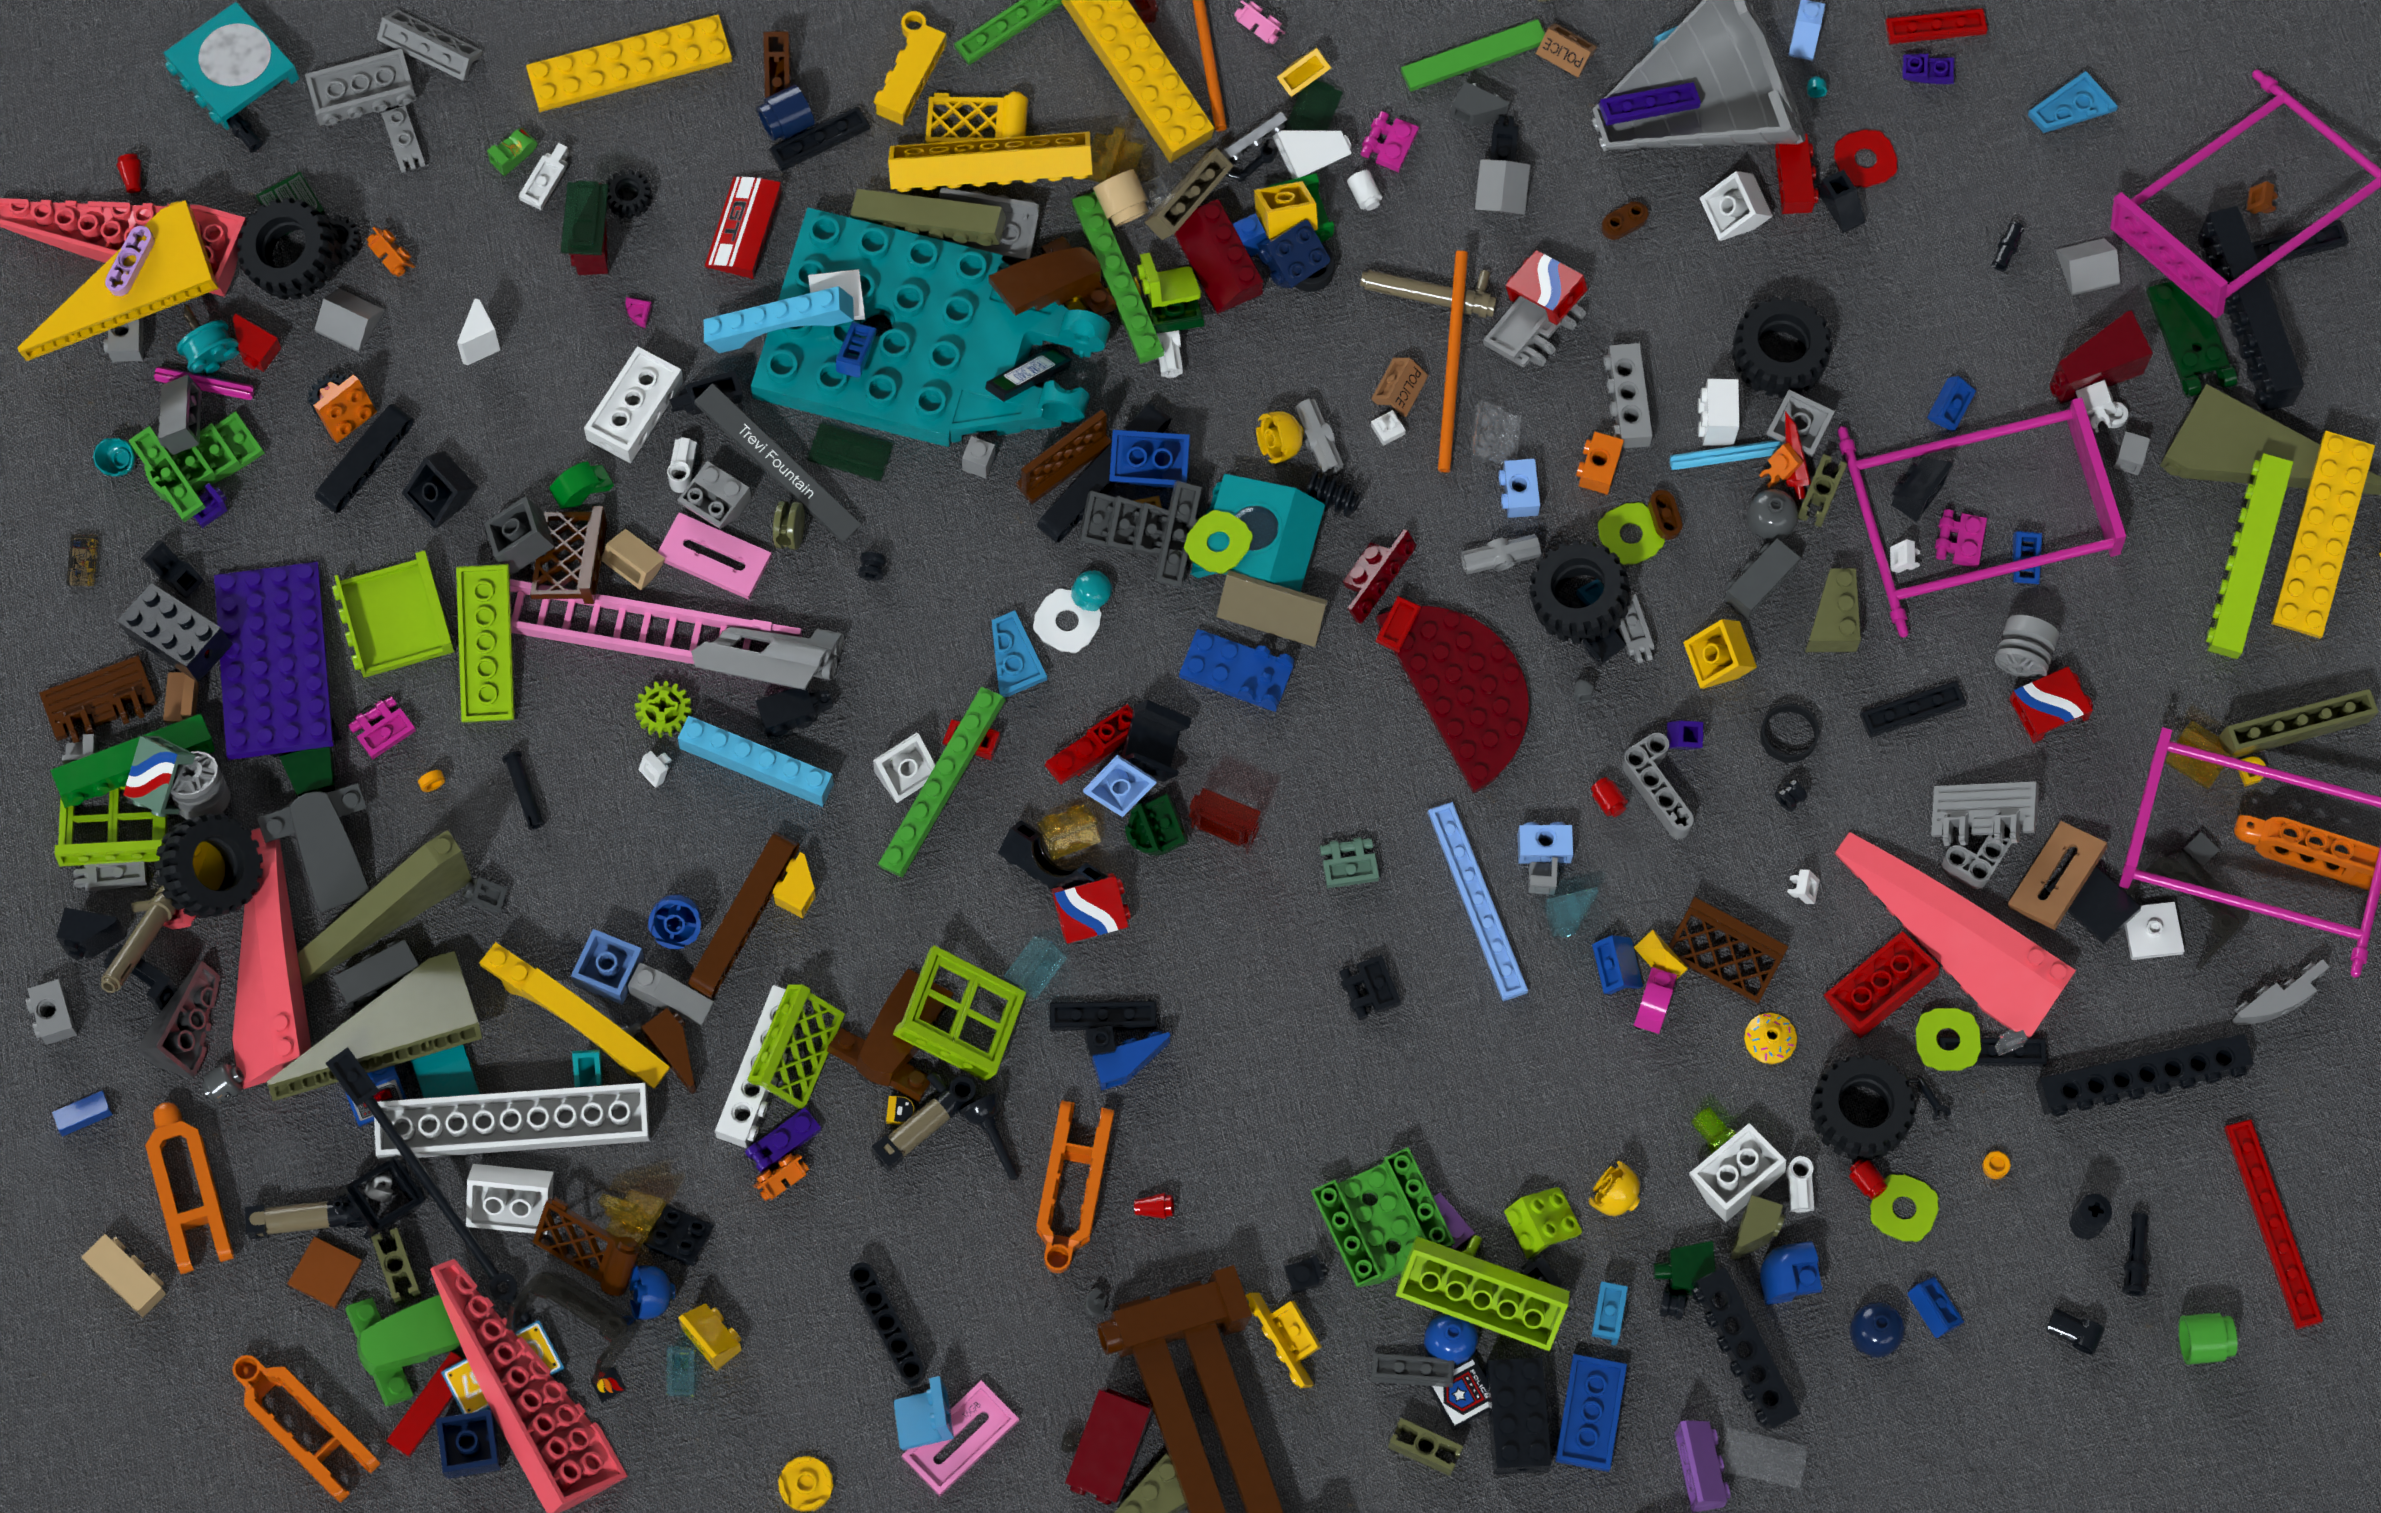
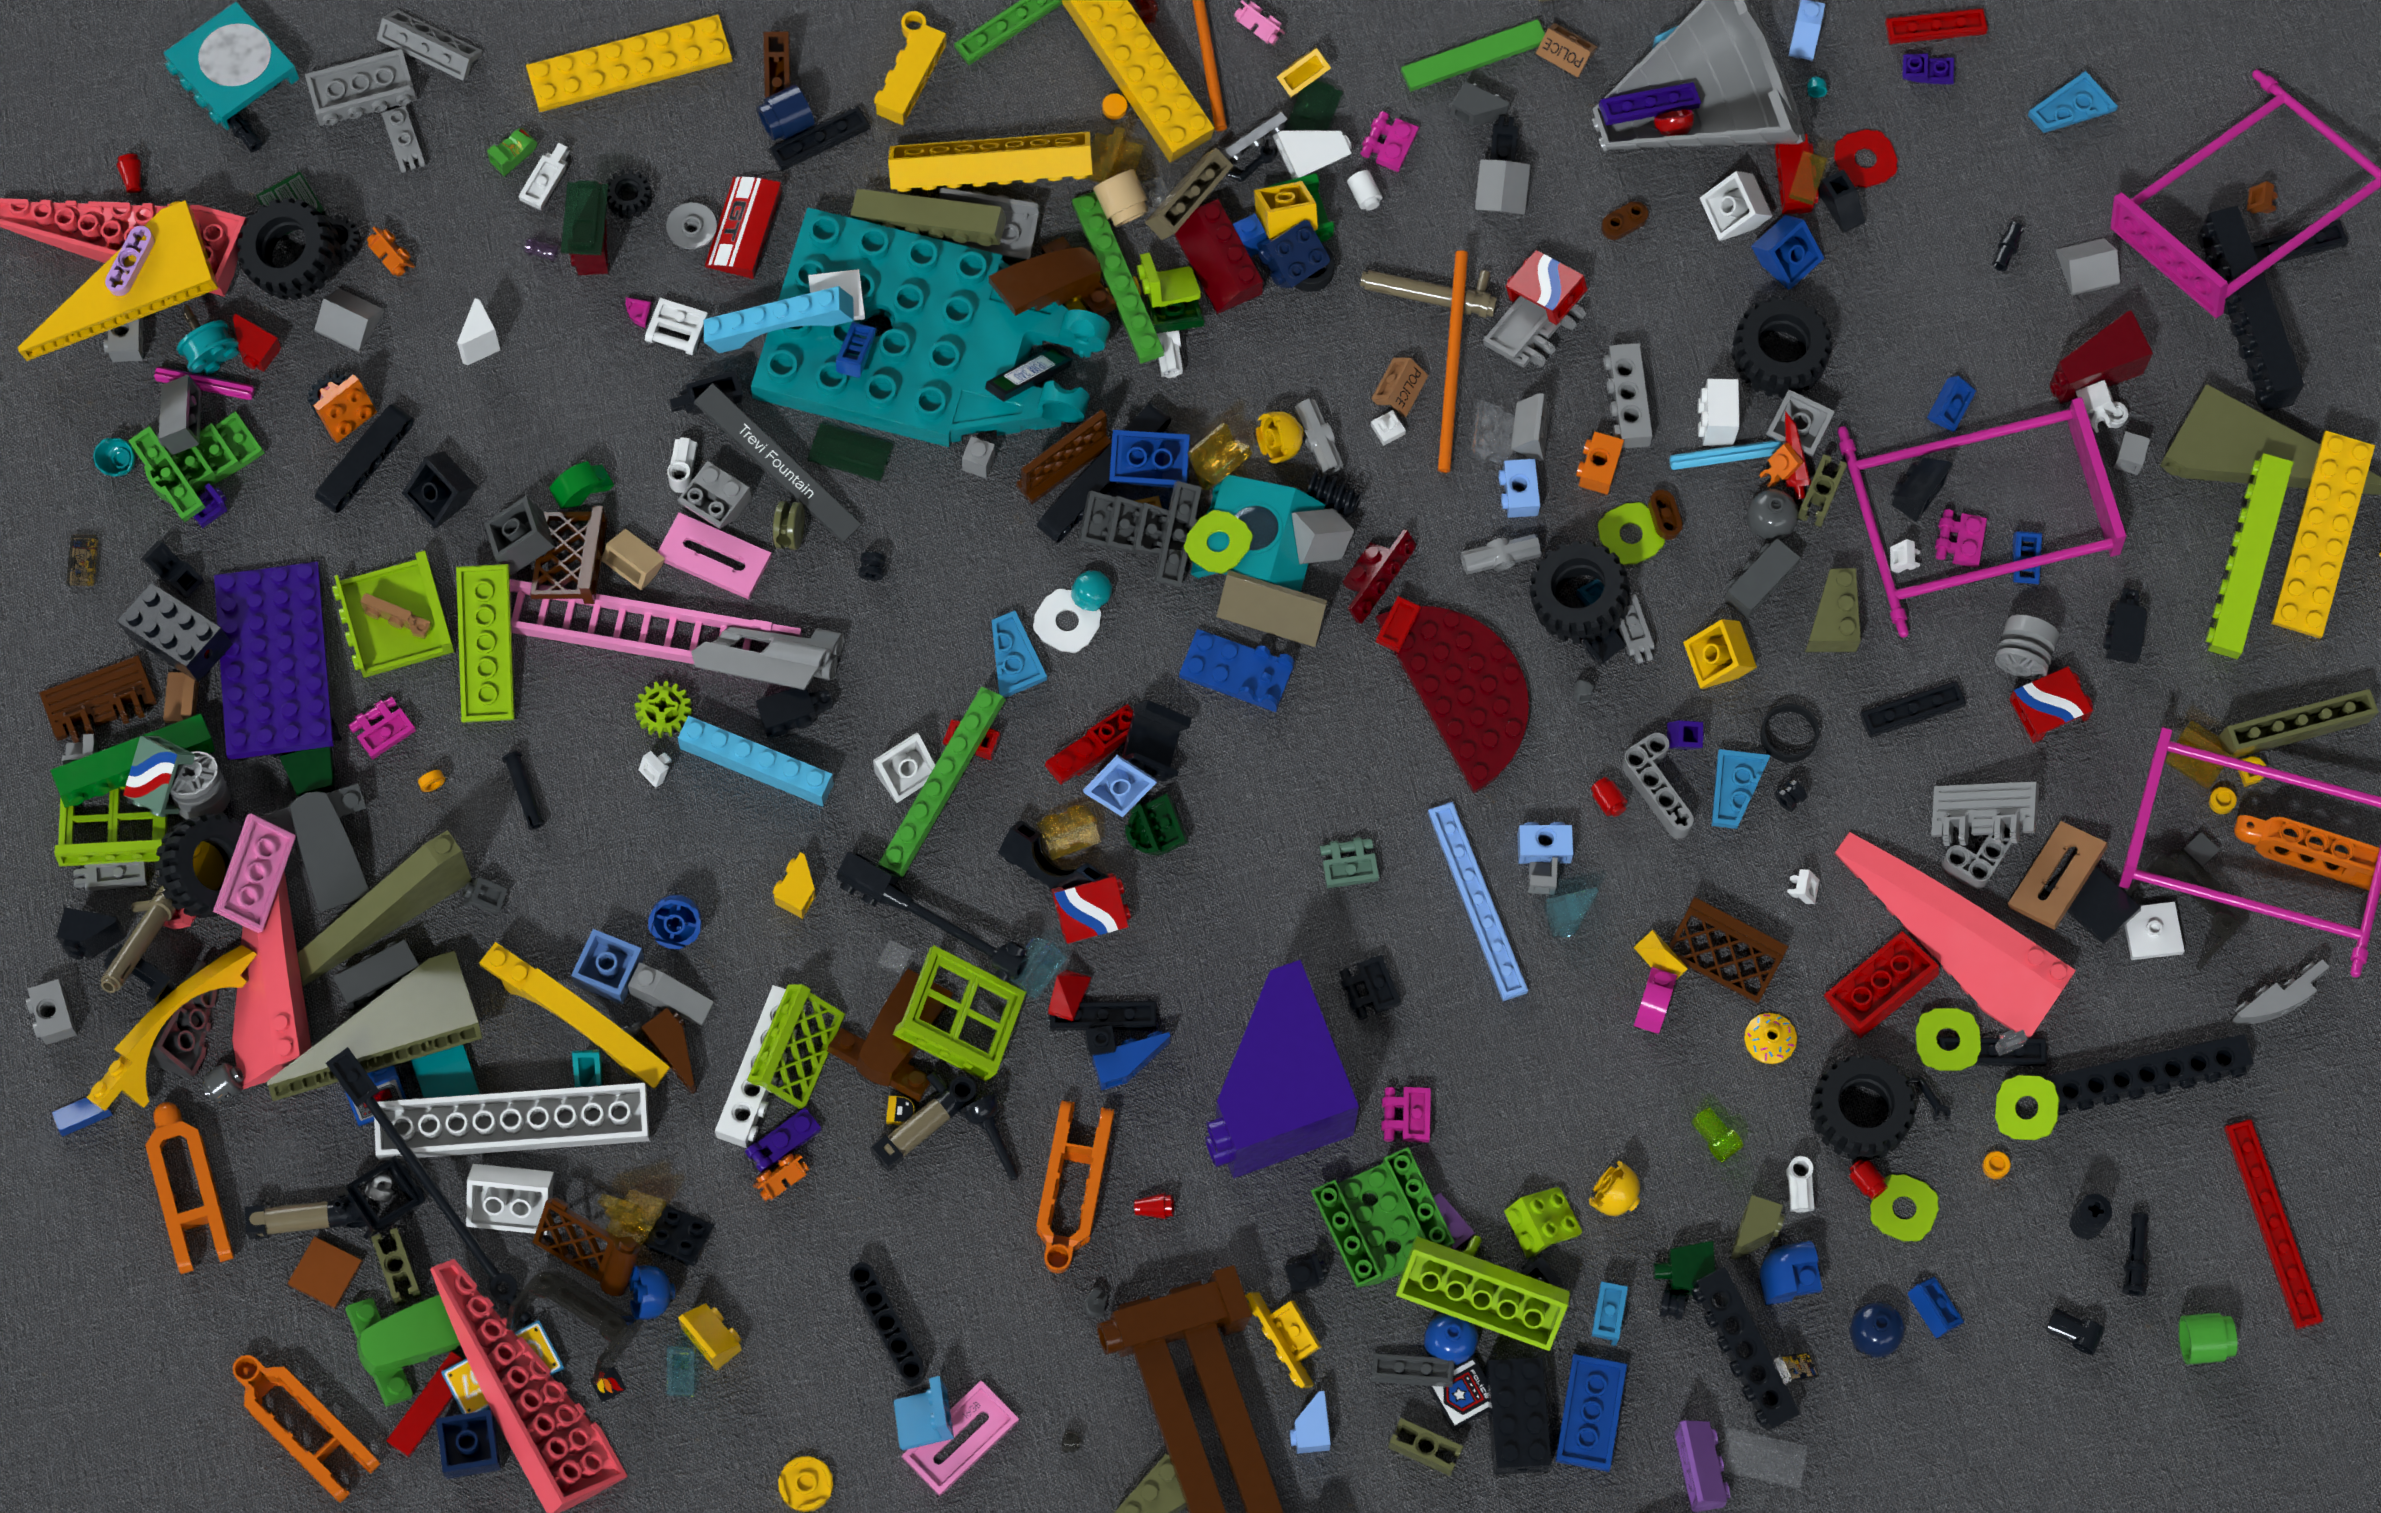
(124, 1274): tan brick -> none
(129, 1071): none -> yellow slope
(254, 873): none -> bright pink tile
(395, 615): none -> medium nougat hinge
(541, 249): none -> clear purple pin
(627, 390): white brick -> none
(679, 319): none -> white plate
(689, 216): none -> light grey dish
(743, 915): reddish brown beam -> none
(880, 886): none -> black bar
(895, 958): none -> clear plate
(1010, 116): yellow piece -> none
(1068, 994): none -> red slope
(1109, 1445): dark red slope -> none
(1114, 106): none -> light orange tile
(1217, 456): none -> clear yellow bracket
(1224, 818): clear red window -> none
(1284, 1083): none -> dark purple slope
(1311, 1427): none -> light blue slope
(1320, 535): none -> light grey slope
(1416, 1114): none -> dark pink plate
(1531, 427): none -> light grey slope
(1617, 964): blue panel -> none
(1675, 122): none -> red piece
(1734, 785): none -> dark azure wing
(1737, 1171): white slope -> none
(1788, 251): none -> blue slope
(1796, 1368): none -> tile
(1808, 178): none -> clear yellow tile
(2048, 1104): none -> lime piece
(2126, 628): none -> black hinge
(2185, 325): dark green hinge -> none
(2222, 800): none -> yellow tile

